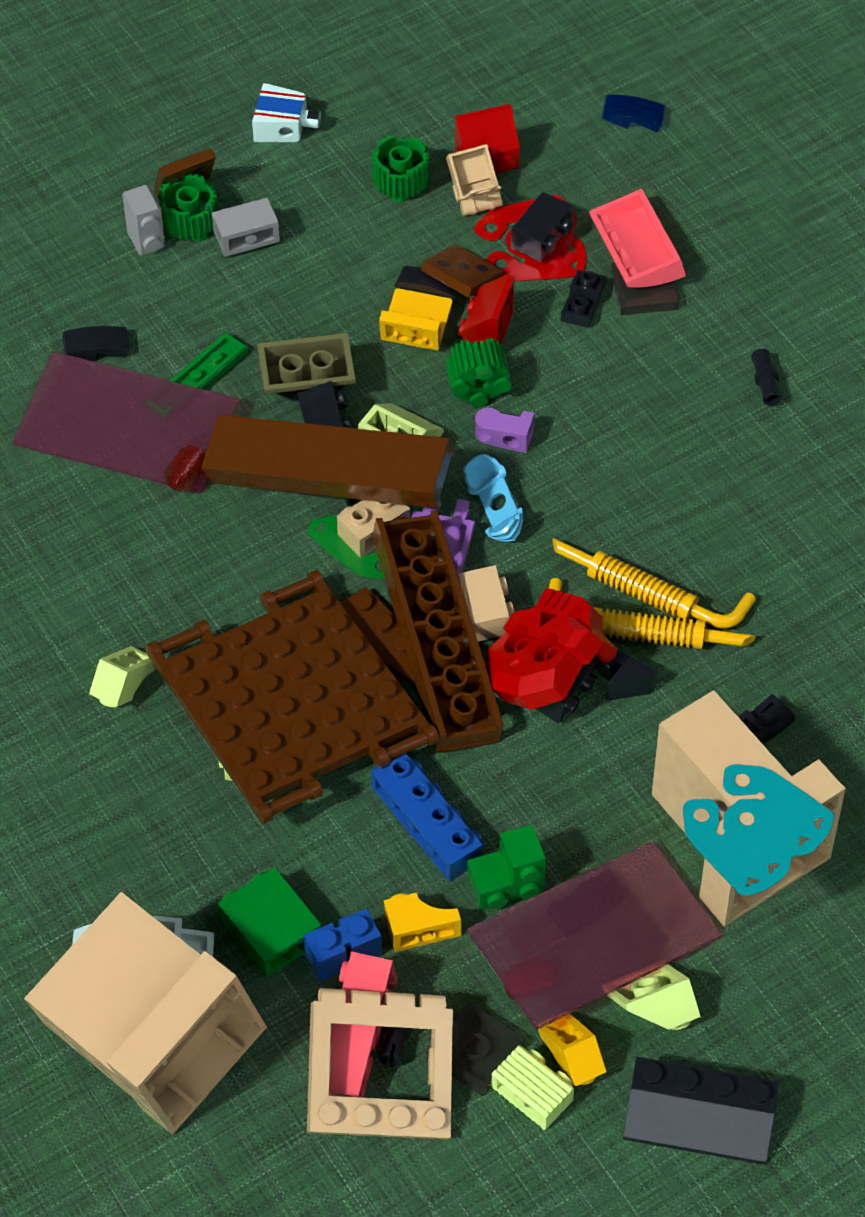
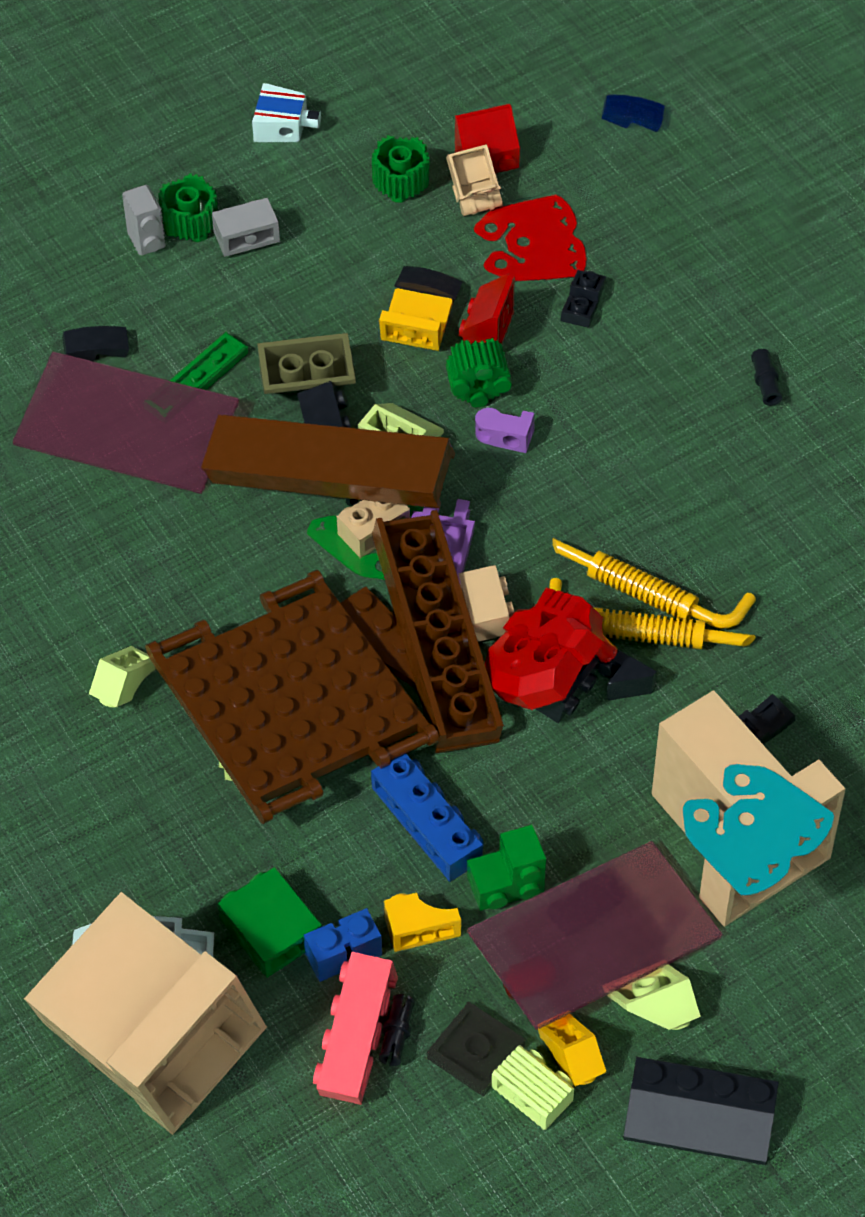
(184, 468): clear red brick -> none
(198, 163): reddish brown tile -> none
(377, 1115): tan hinge -> none
(460, 270): reddish brown tile -> none
(487, 479): medium azure piece -> none
(542, 227): black brick -> none
(637, 241): coral slope -> none
(644, 299): clear smoke tile -> none

